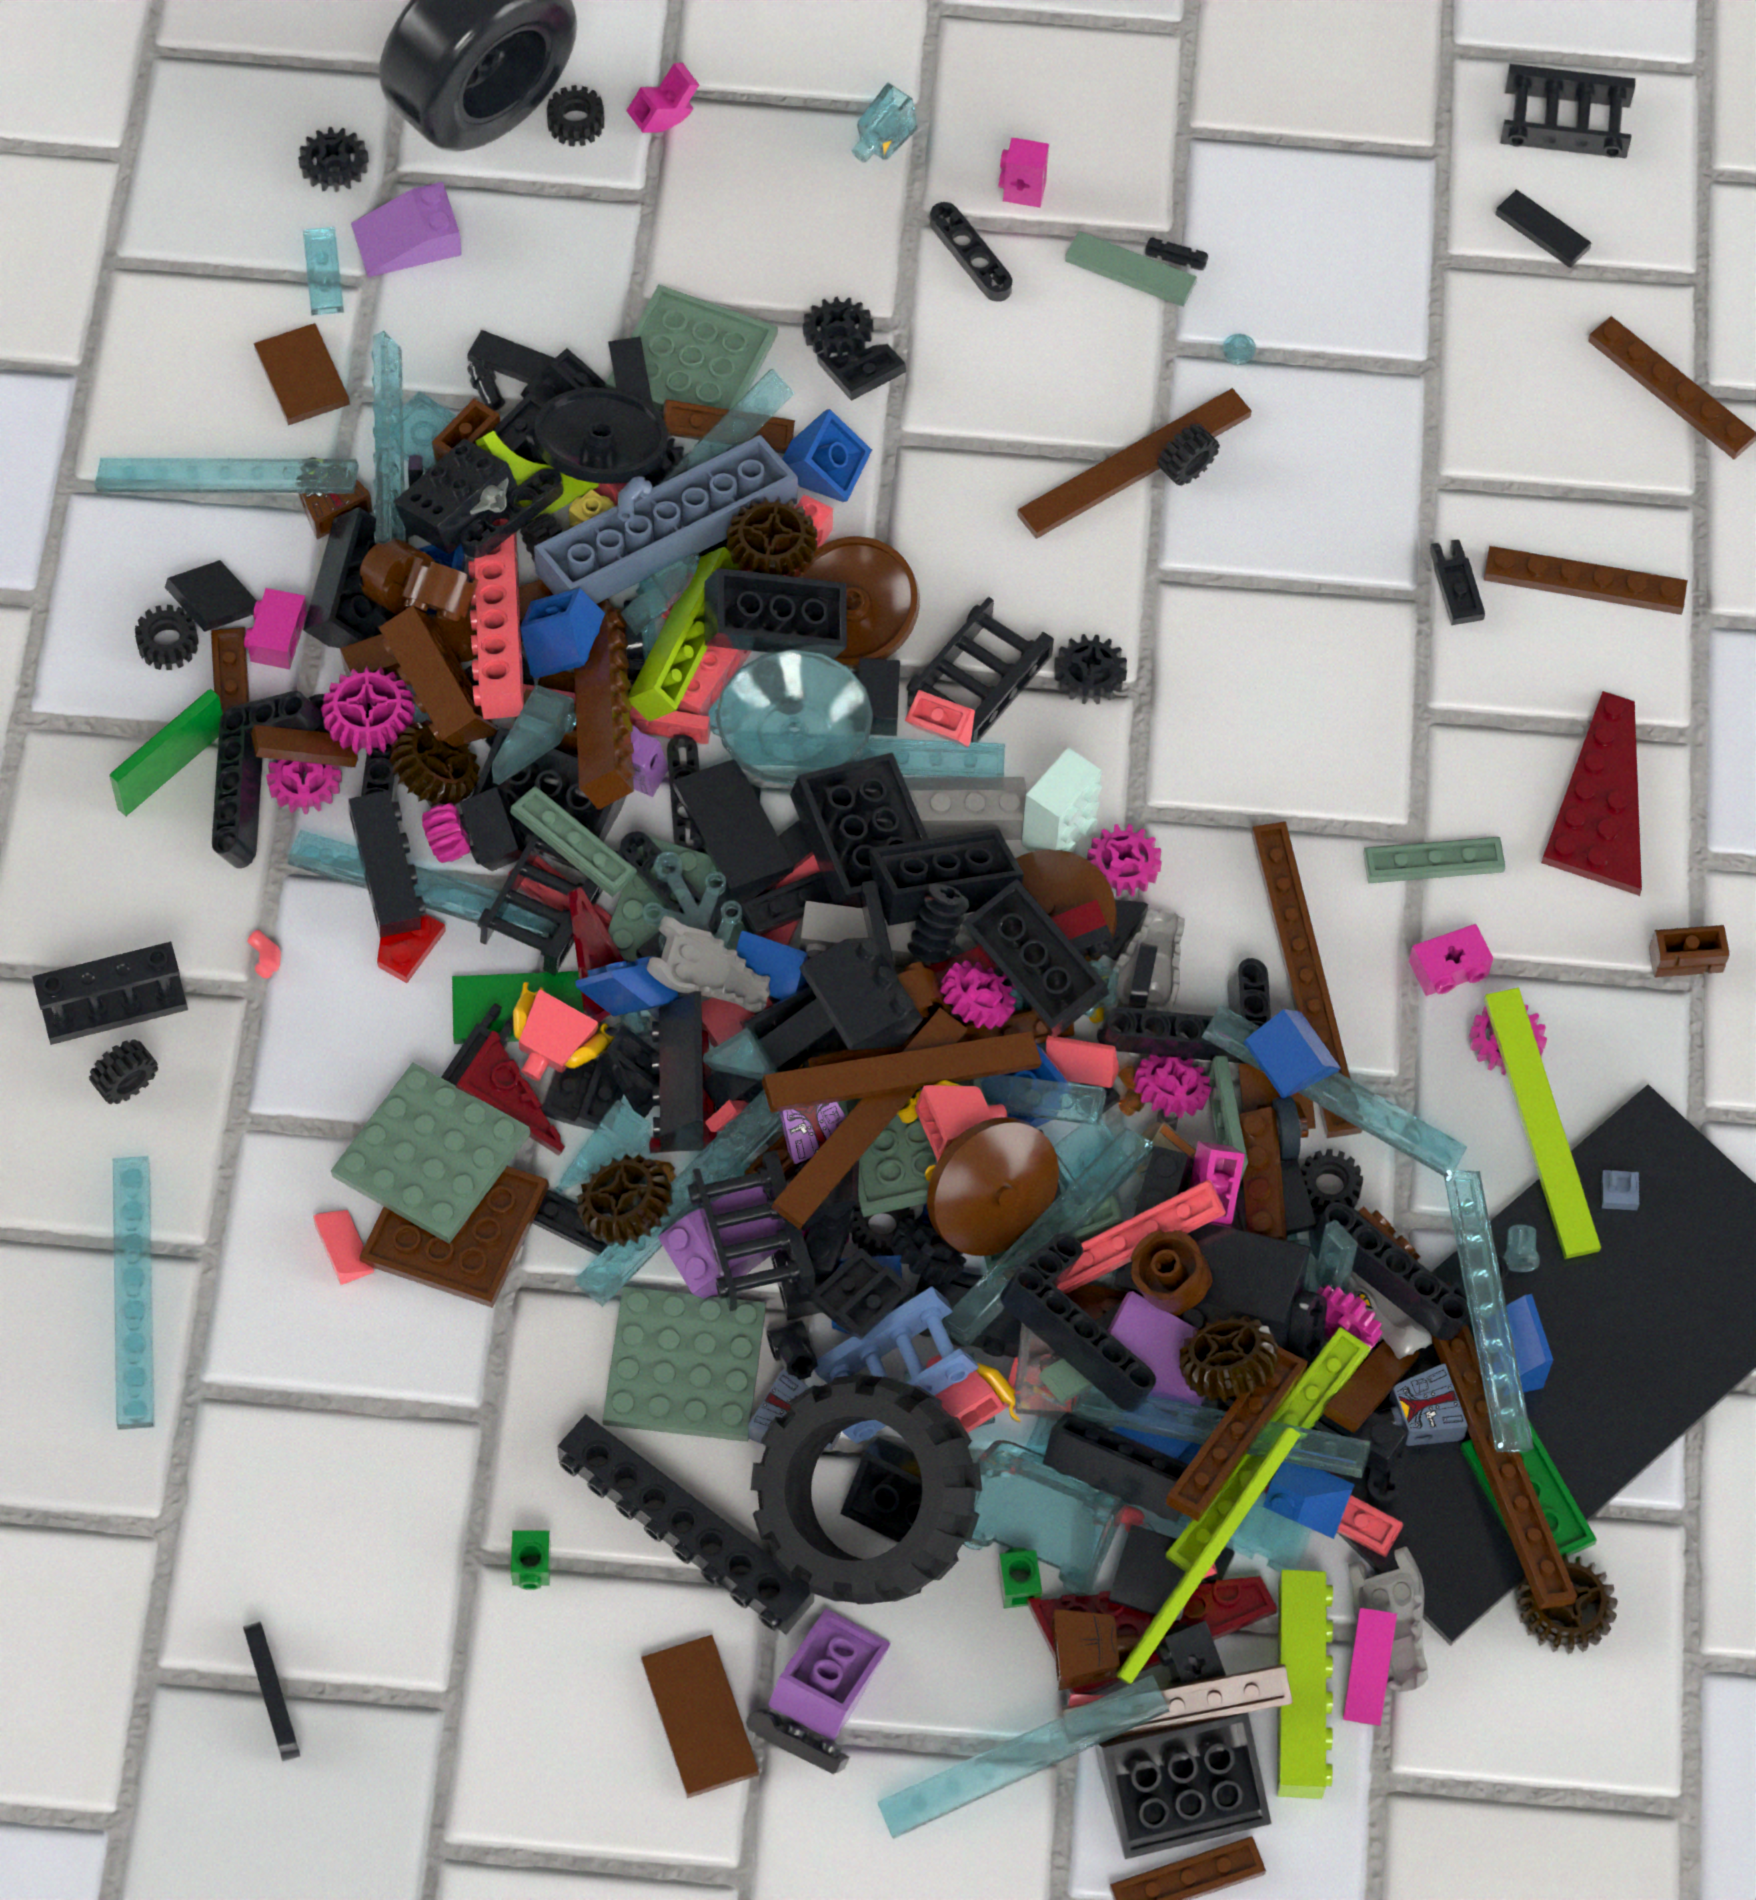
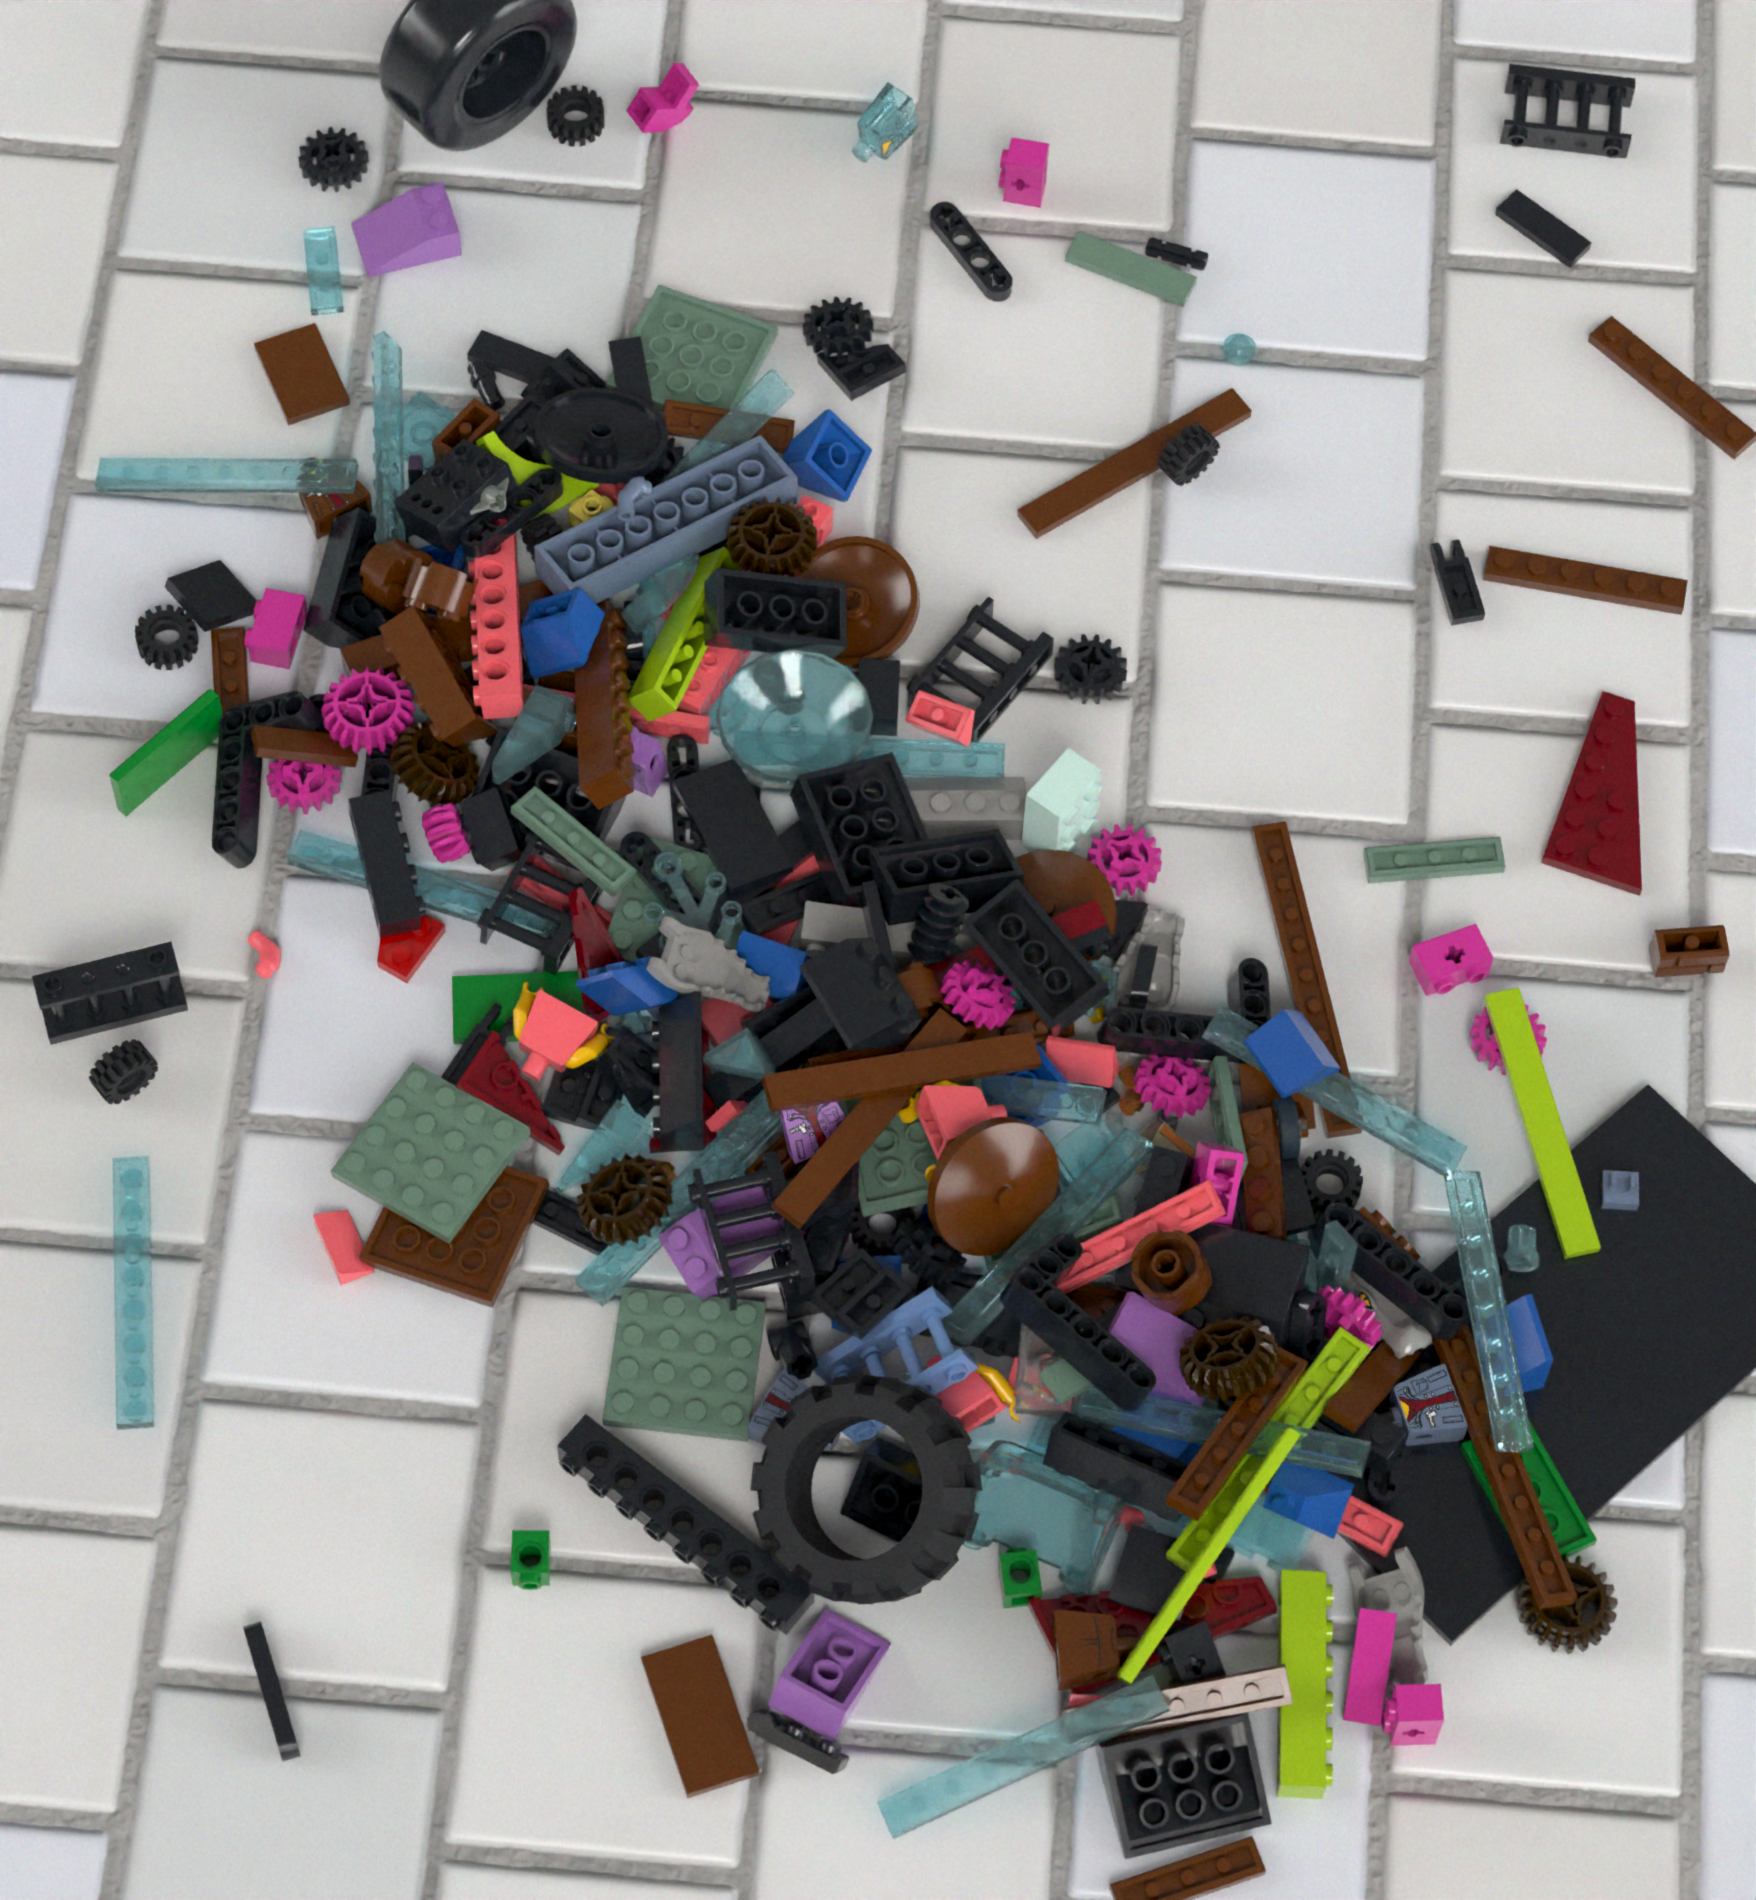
(1414, 1714): none -> dark pink brick

